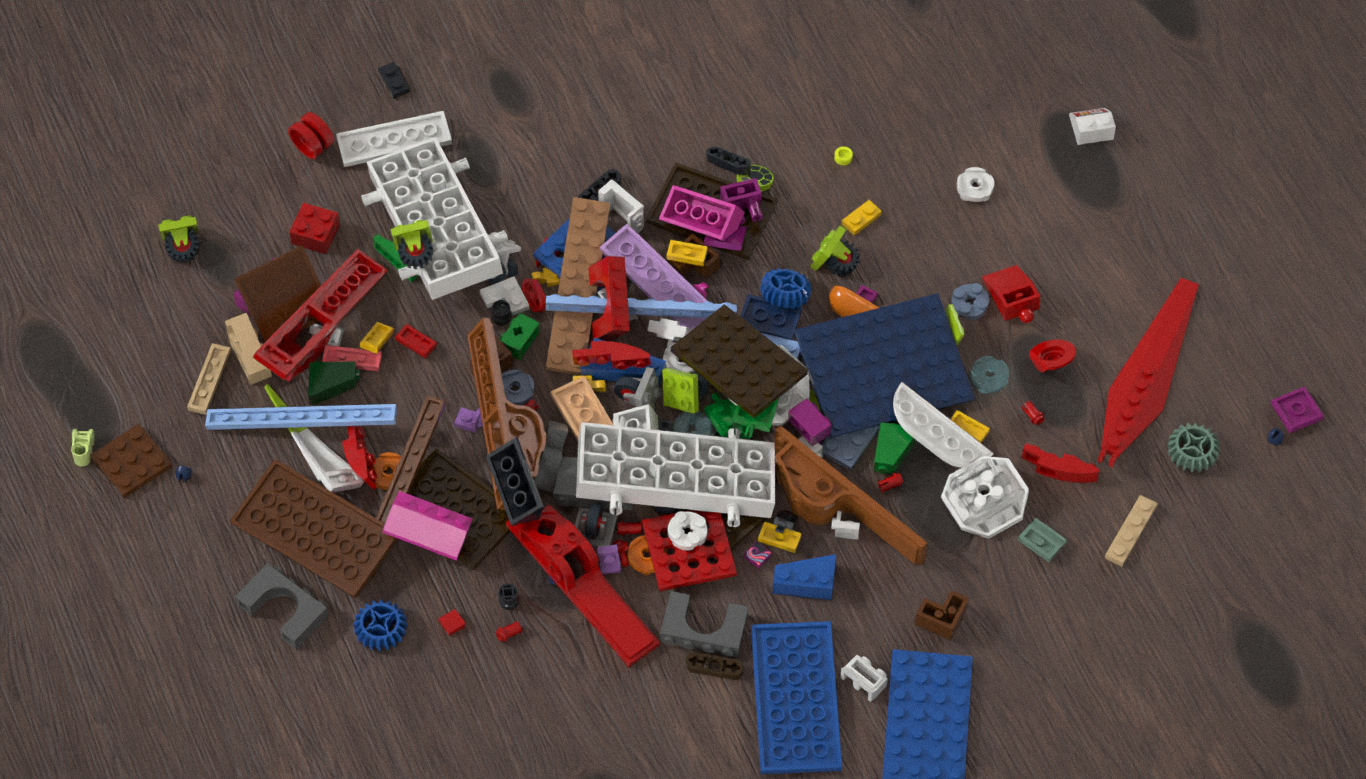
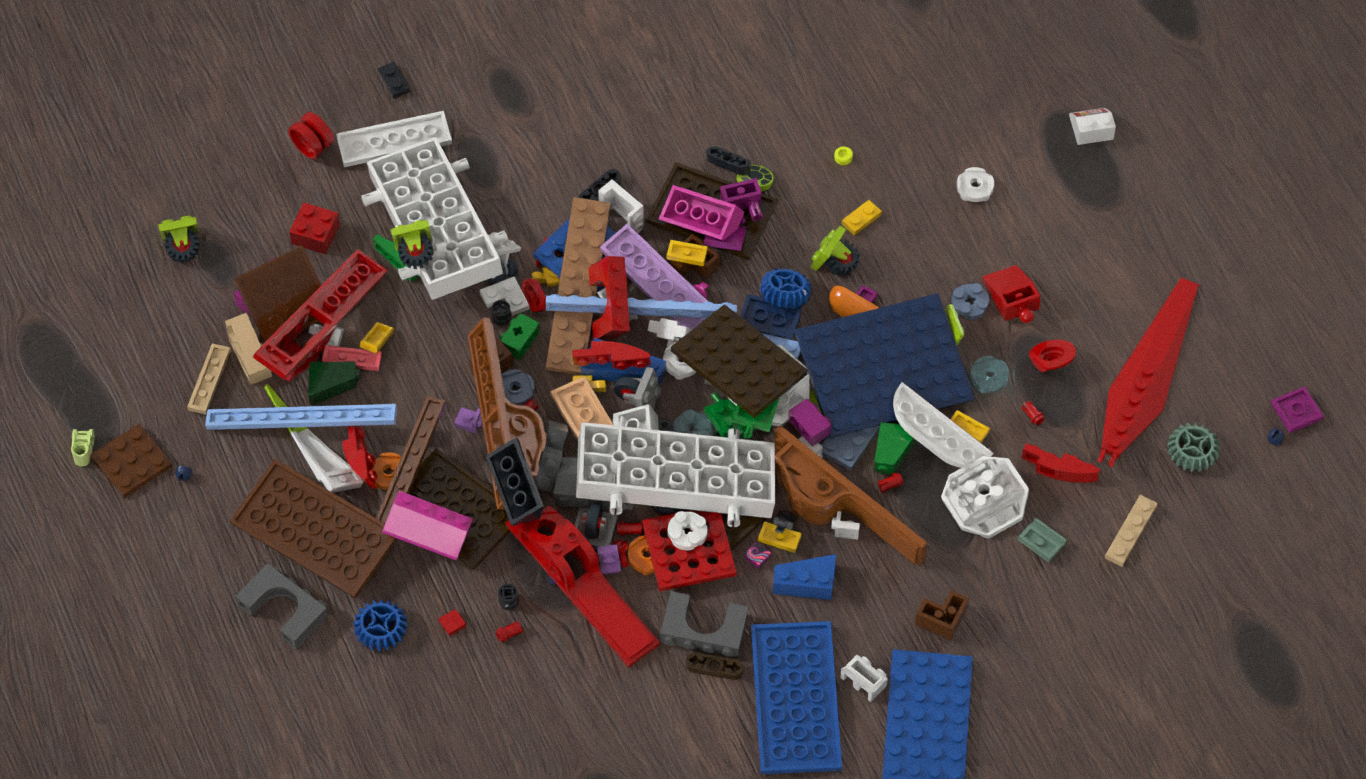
(416, 341): red plate -> none
(683, 389): lime plate -> none

